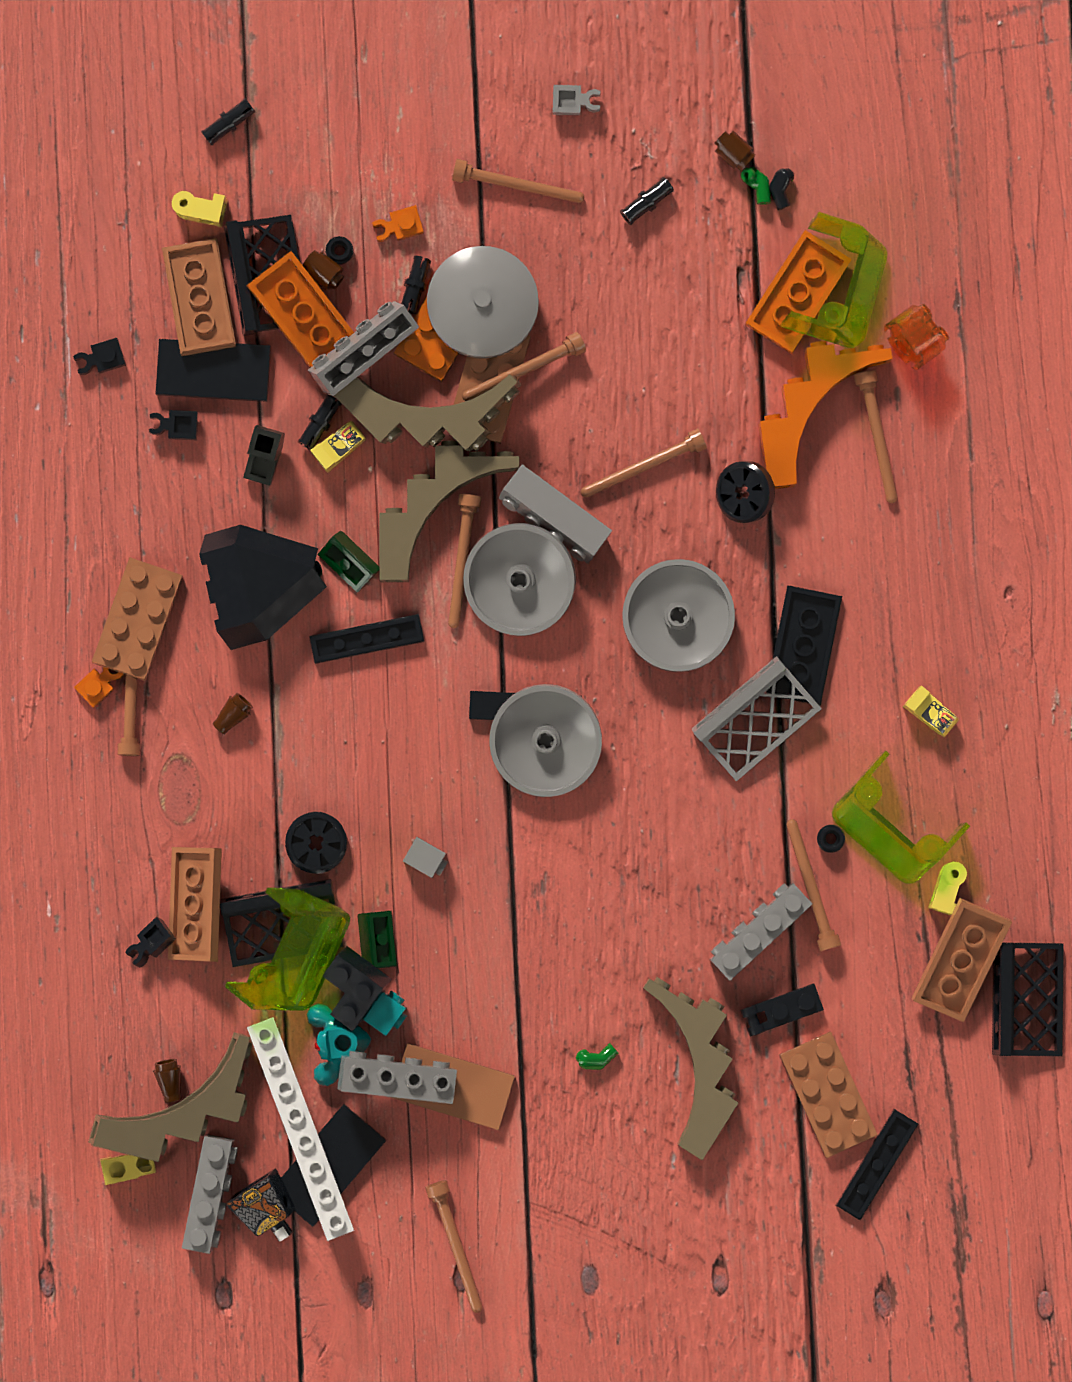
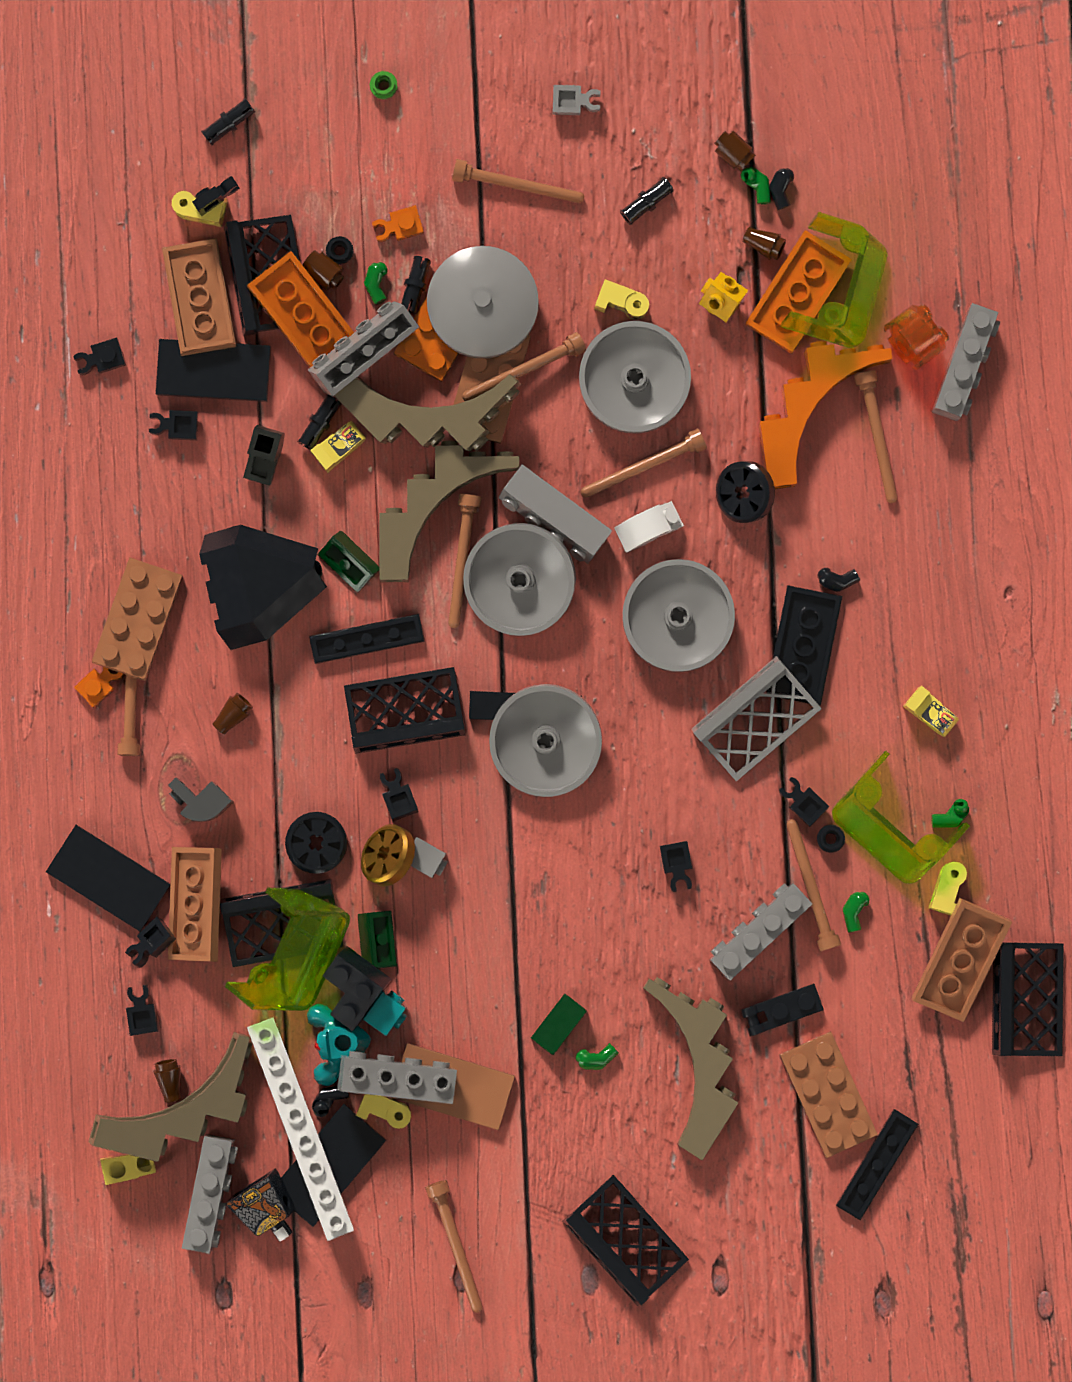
(108, 878): none -> black tile
(141, 1017): none -> black plate
(205, 806): none -> dark grey brick
(210, 198): none -> black plate
(325, 1100): none -> black arm
(372, 282): none -> green arm
(383, 76): none -> bright green plate
(387, 855): none -> pearl gold wheel
(393, 1111): none -> light yellow leg
(398, 799): none -> black plate
(410, 733): none -> black fence
(558, 1024): none -> dark green slope
(608, 1258): none -> black fence
(623, 299): none -> light yellow leg
(634, 377): none -> light grey dish
(648, 526): none -> white brick
(676, 860): none -> black plate
(722, 296): none -> yellow brick
(766, 243): none -> reddish brown cone
(807, 804): none -> black plate
(835, 581): none -> black arm
(852, 908): none -> green arm
(953, 817): none -> green arm
(965, 361): none -> light grey brick

